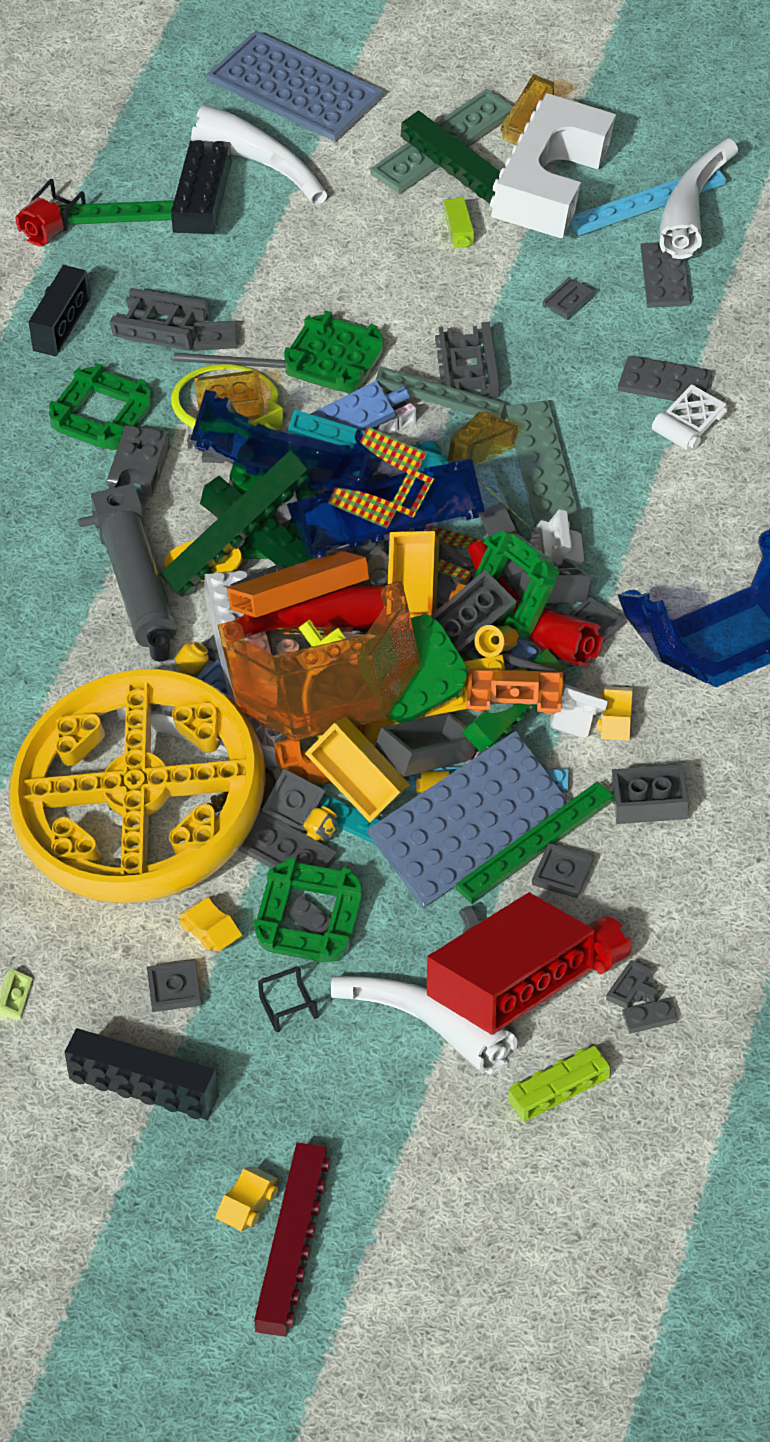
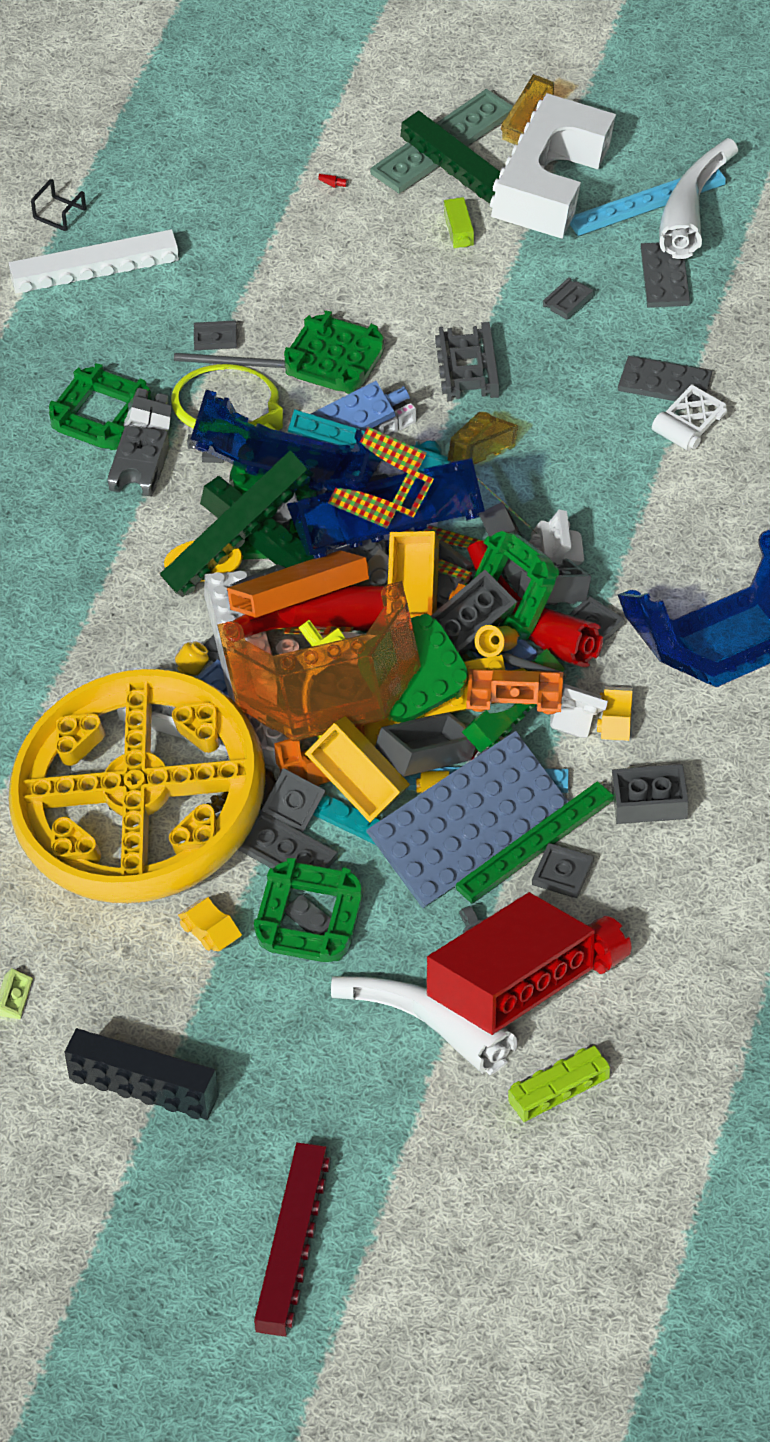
(40, 221): red brick -> none
(59, 310): black brick -> none
(93, 261): none -> white brick
(118, 212): green plate -> none
(121, 528): dark grey piece -> none
(148, 413): none -> hips
(157, 331): dark grey fence -> none
(173, 986): dark grey plate -> none
(201, 187): black brick -> none
(240, 387): clear yellow brick -> none
(247, 1198): yellow brick -> none
(256, 145): white brick -> none
(295, 85): sand blue plate -> none
(312, 1005): black piece -> none
(321, 824): yellow head -> none
(332, 181): none -> red bar
(438, 393): sand green plate -> none
(542, 463): sand green plate -> none
(632, 986): dark grey hinge -> none
(649, 1016): dark grey plate -> none

